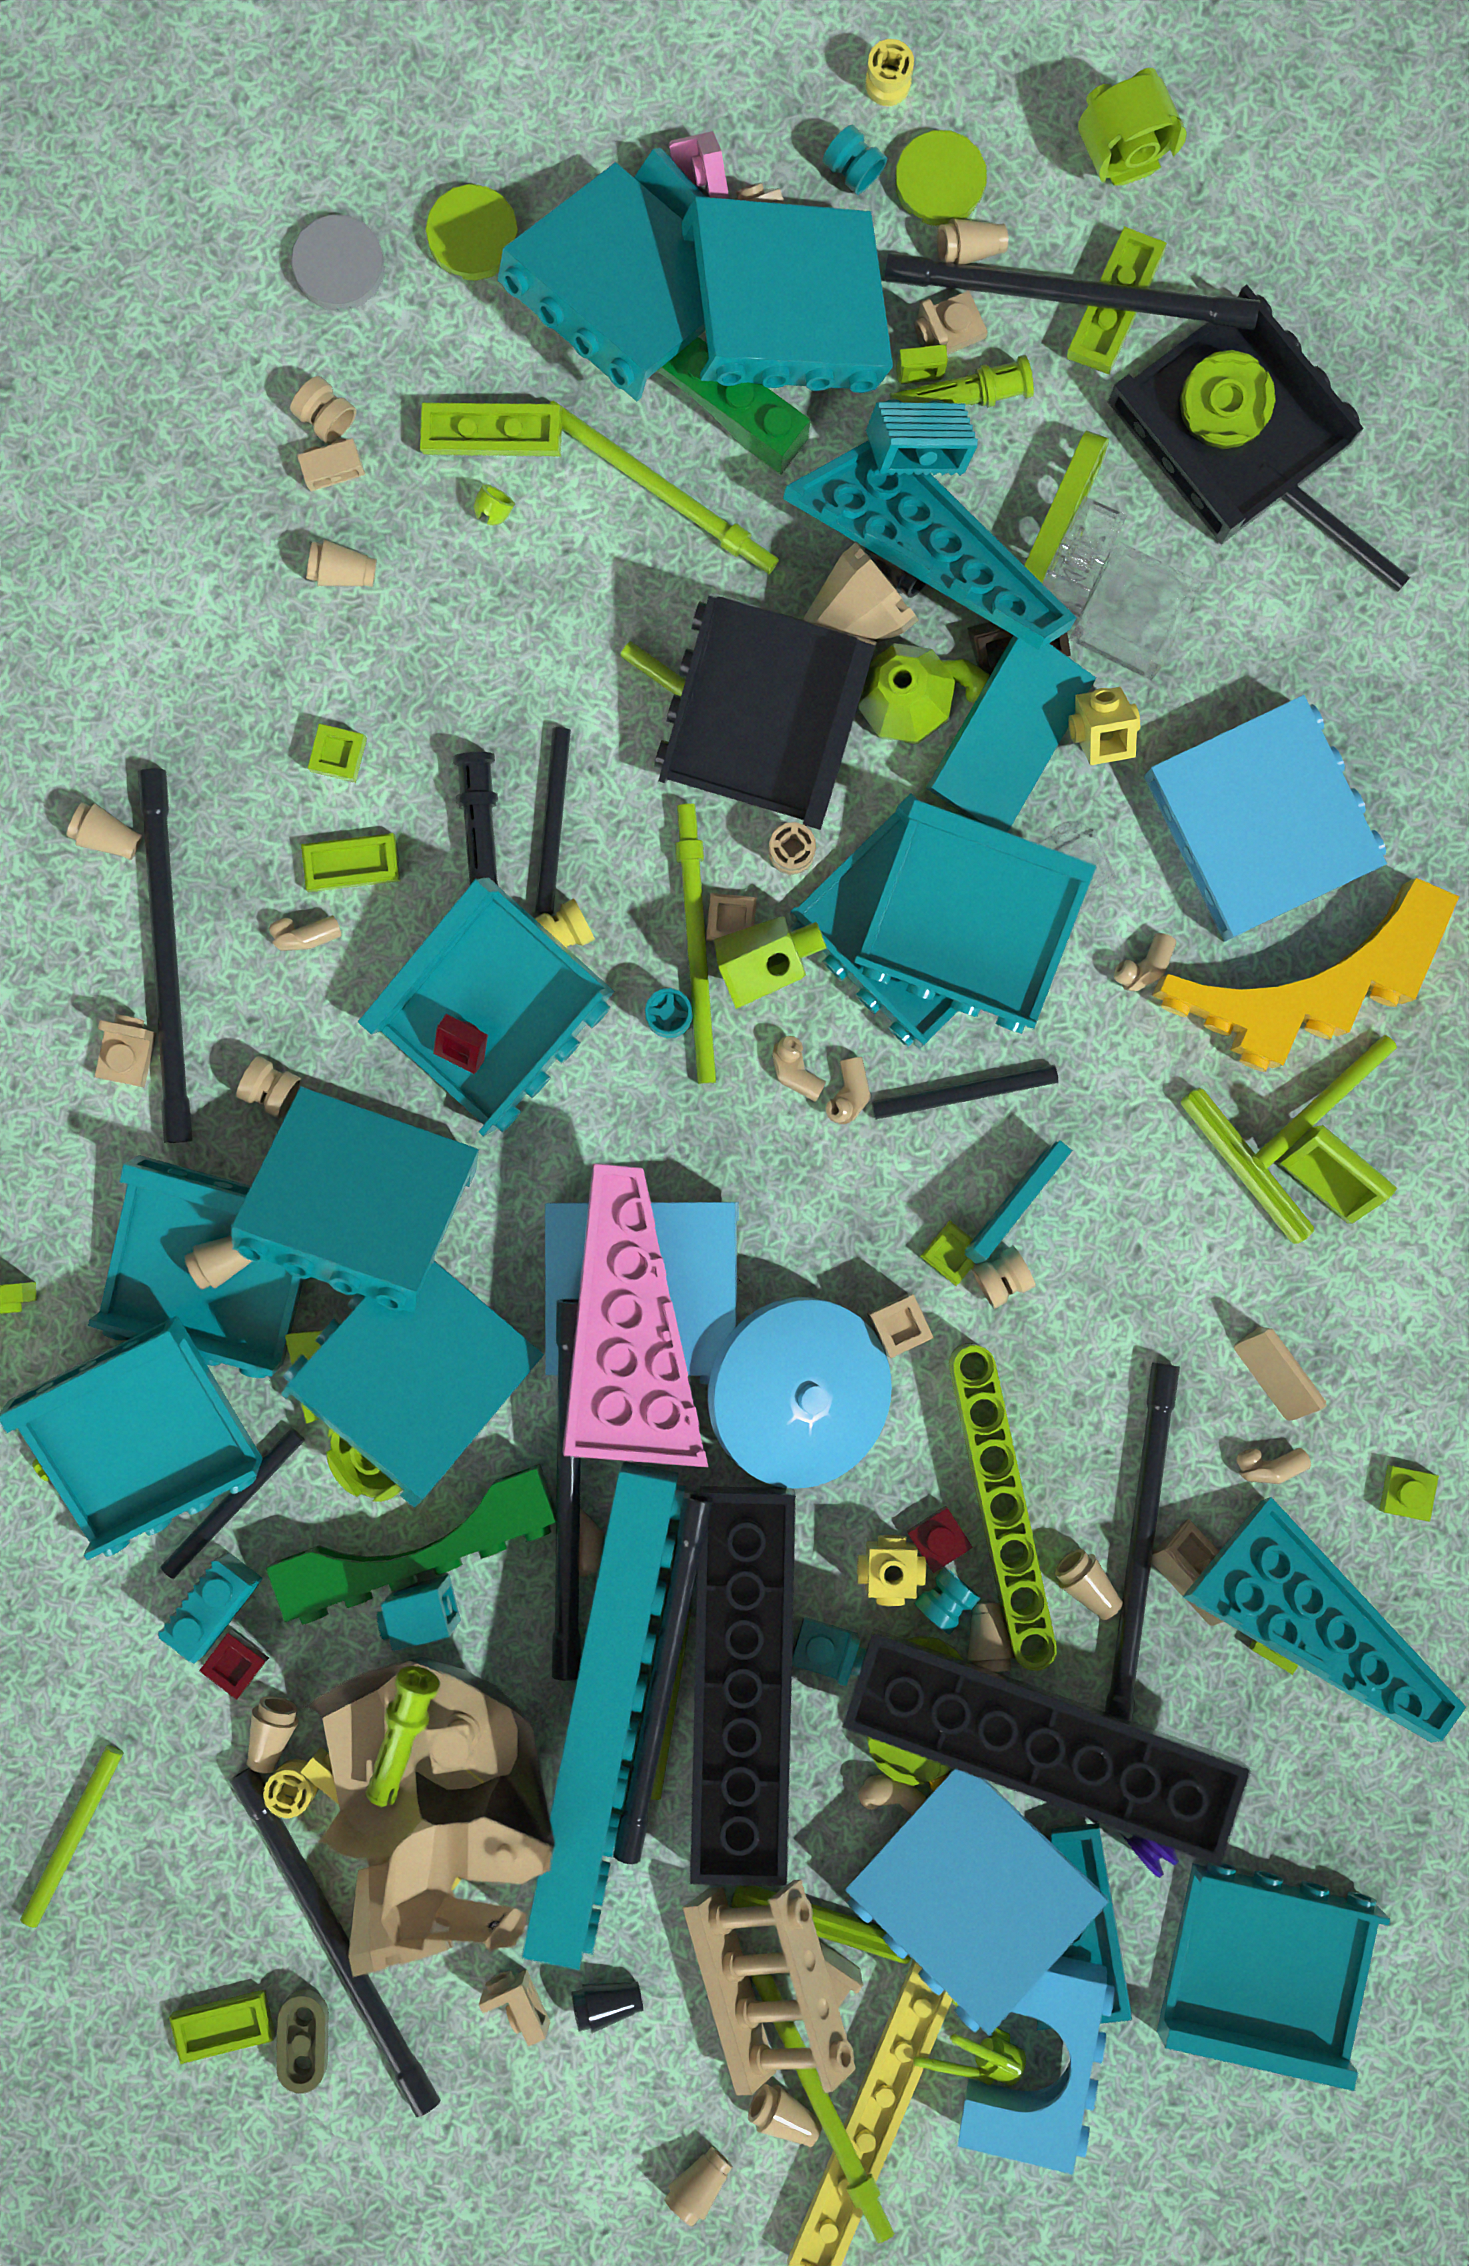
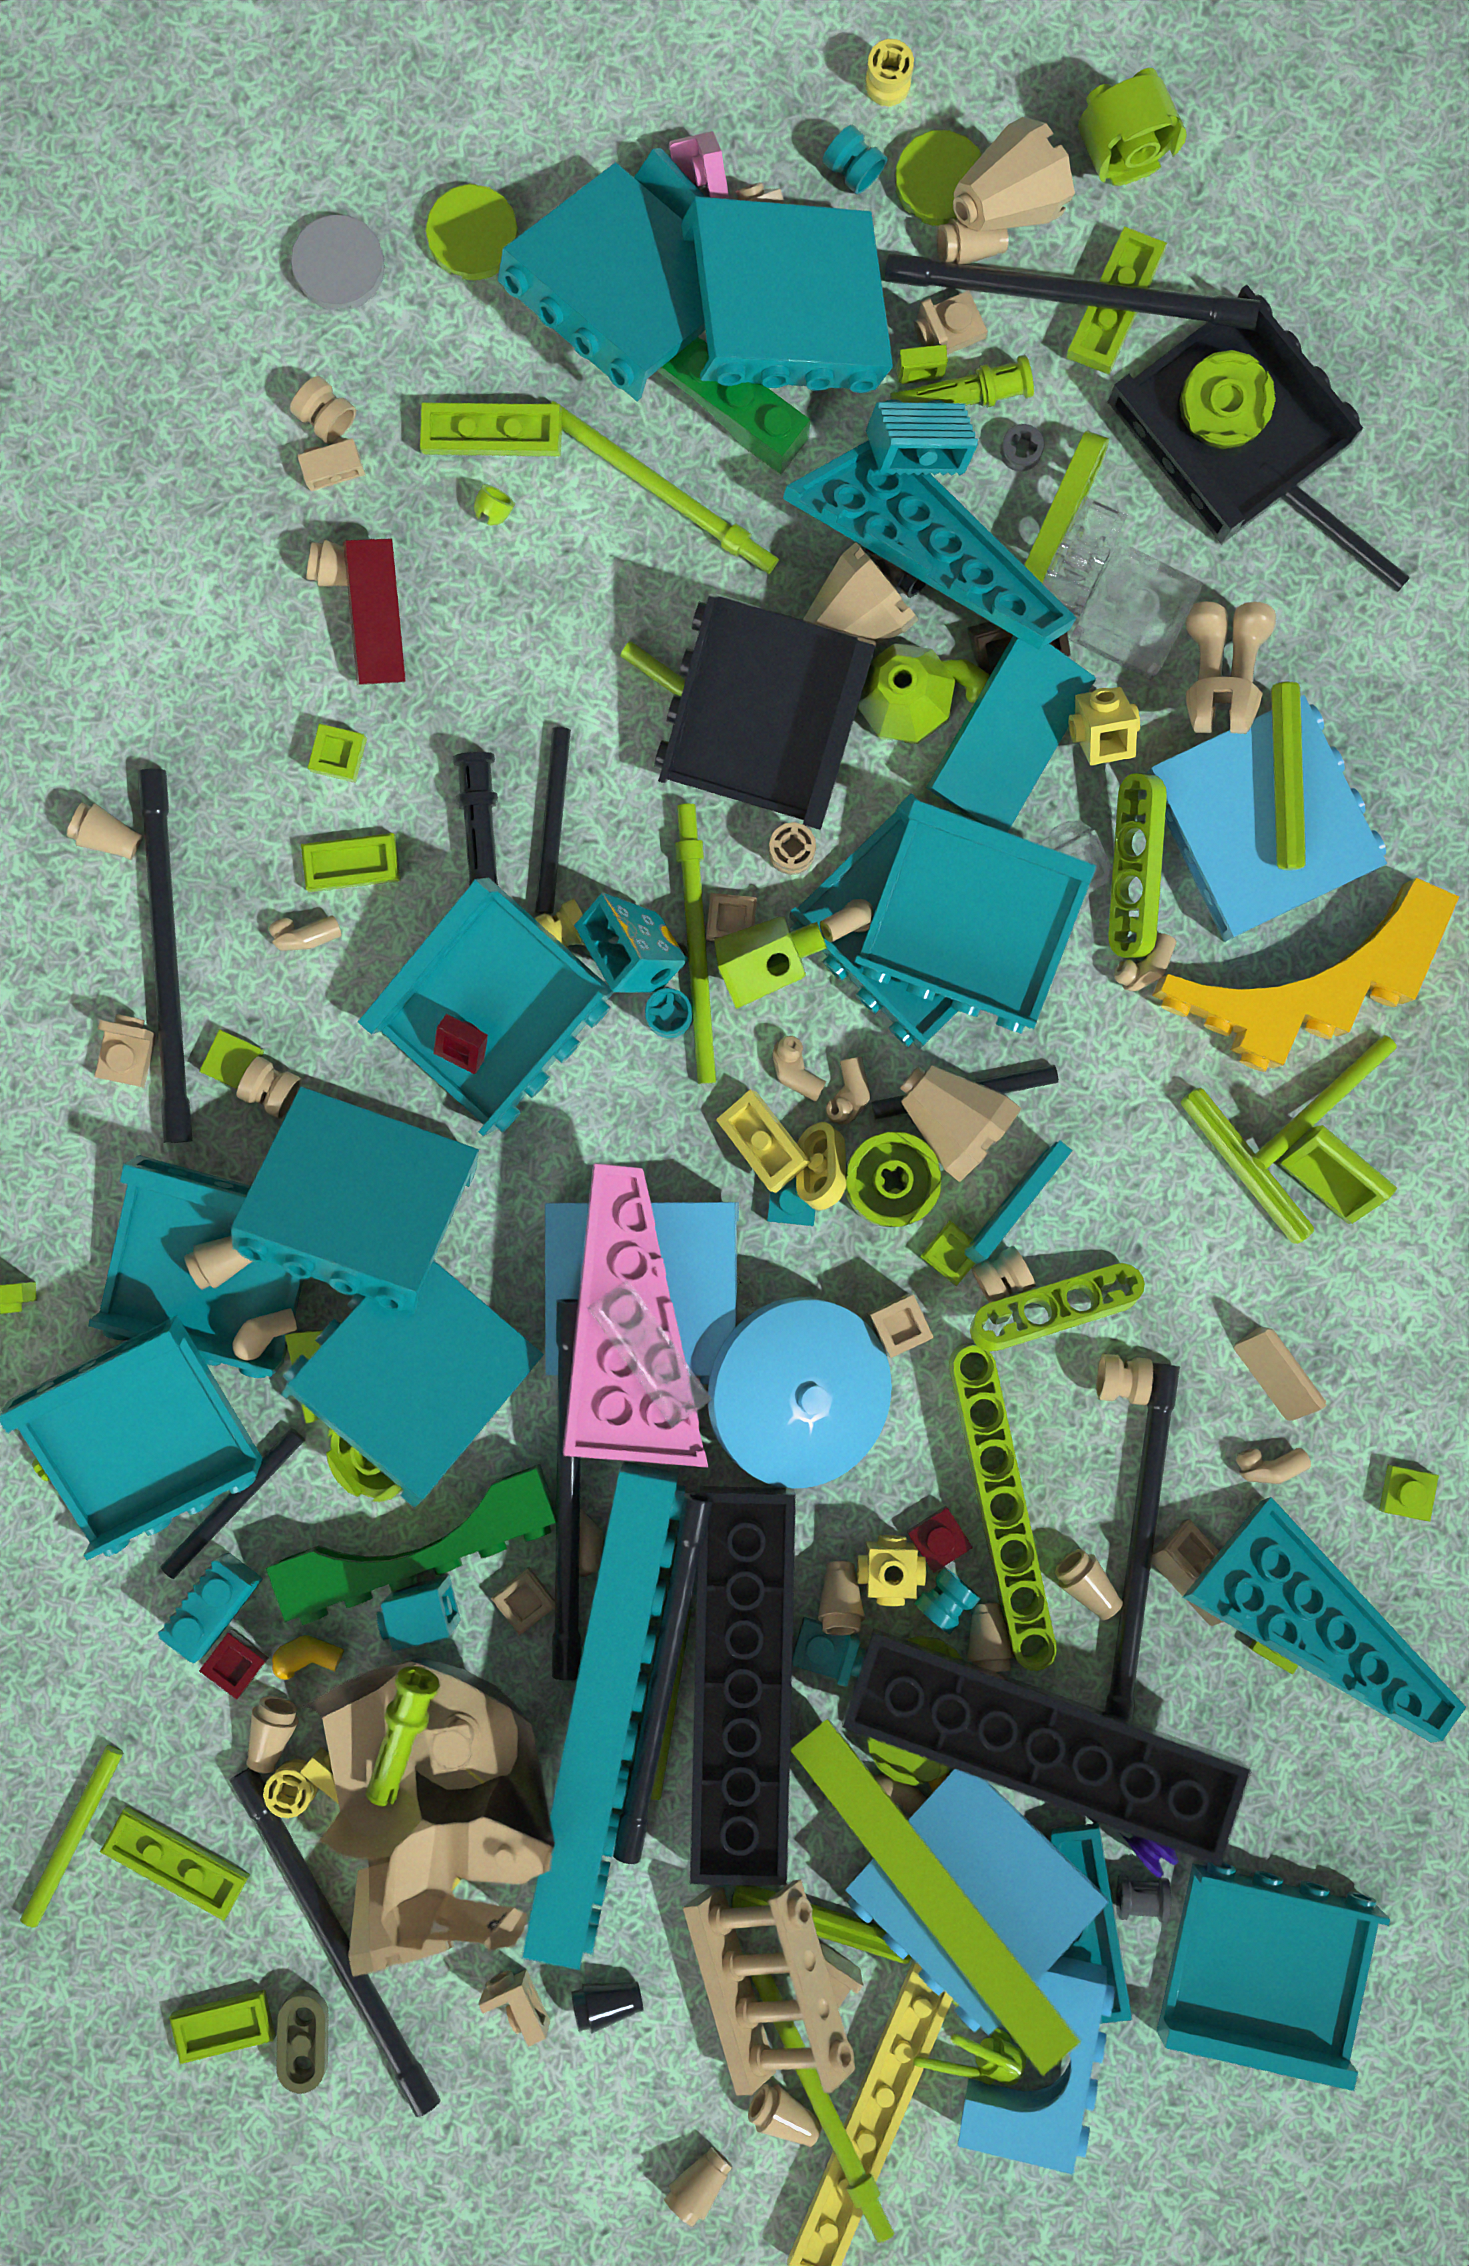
(175, 1863): none -> lime tile
(229, 1058): none -> lime tile
(259, 1332): none -> tan arm
(301, 1653): none -> yellow arm
(374, 611): none -> dark red tile
(524, 1600): none -> tan tile
(630, 945): none -> teal torso
(649, 1353): none -> clear tile
(763, 1141): none -> light yellow plate
(789, 1208): none -> teal plate
(825, 1177): none -> light yellow plate
(841, 1601): none -> tan cone
(853, 917): none -> tan arm
(919, 1178): none -> lime brick
(936, 1897): none -> lime tile
(956, 1116): none -> tan cone
(1008, 451): none -> dark grey bush
(1016, 180): none -> tan cone
(1054, 1300): none -> lime beam
(1124, 1379): none -> tan wheel
(1130, 865): none -> lime beam
(1143, 1898): none -> dark grey bush
(1209, 629): none -> tan piece
(1288, 776): none -> lime axle

